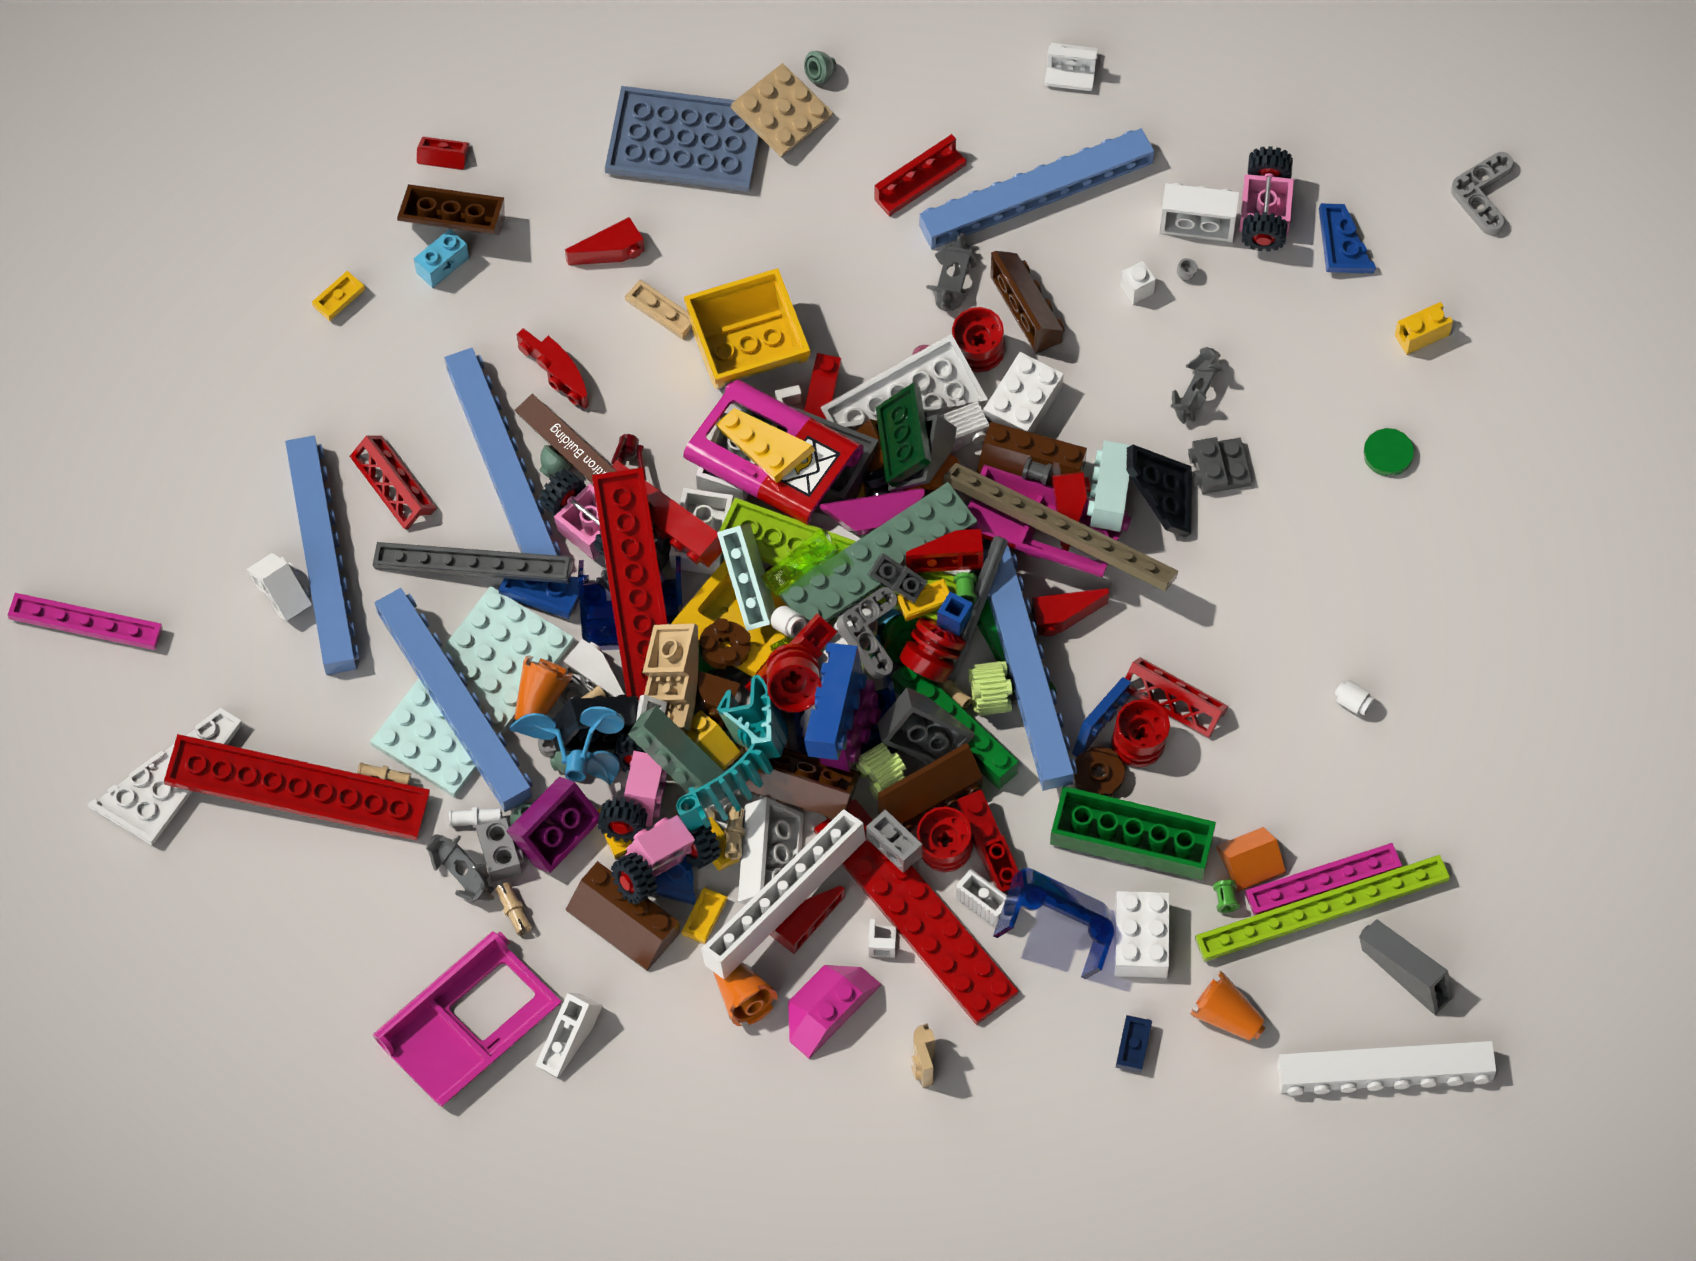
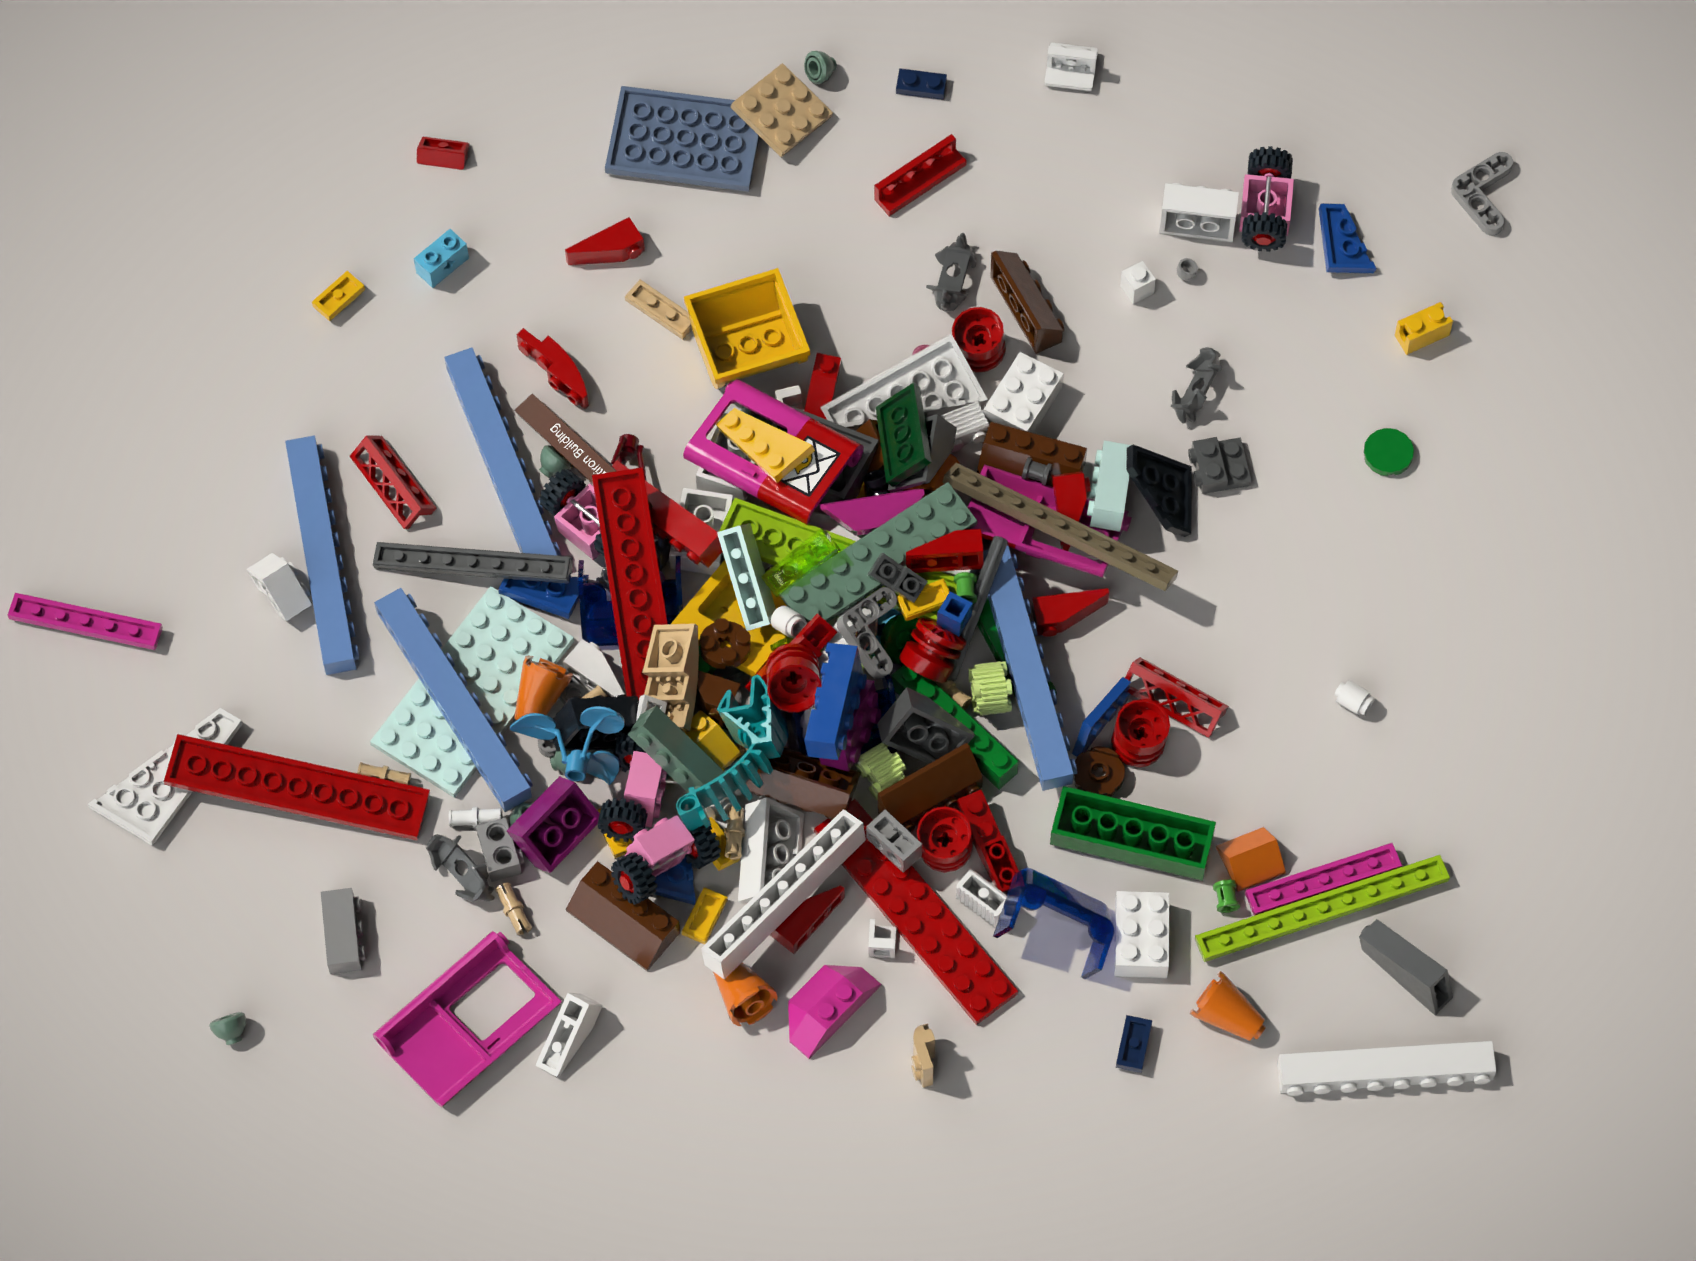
(229, 1027): none -> sand green brick
(342, 930): none -> light grey brick
(452, 209): reddish brown slope -> none
(921, 84): none -> dark blue plate
(1036, 188): medium blue brick -> none

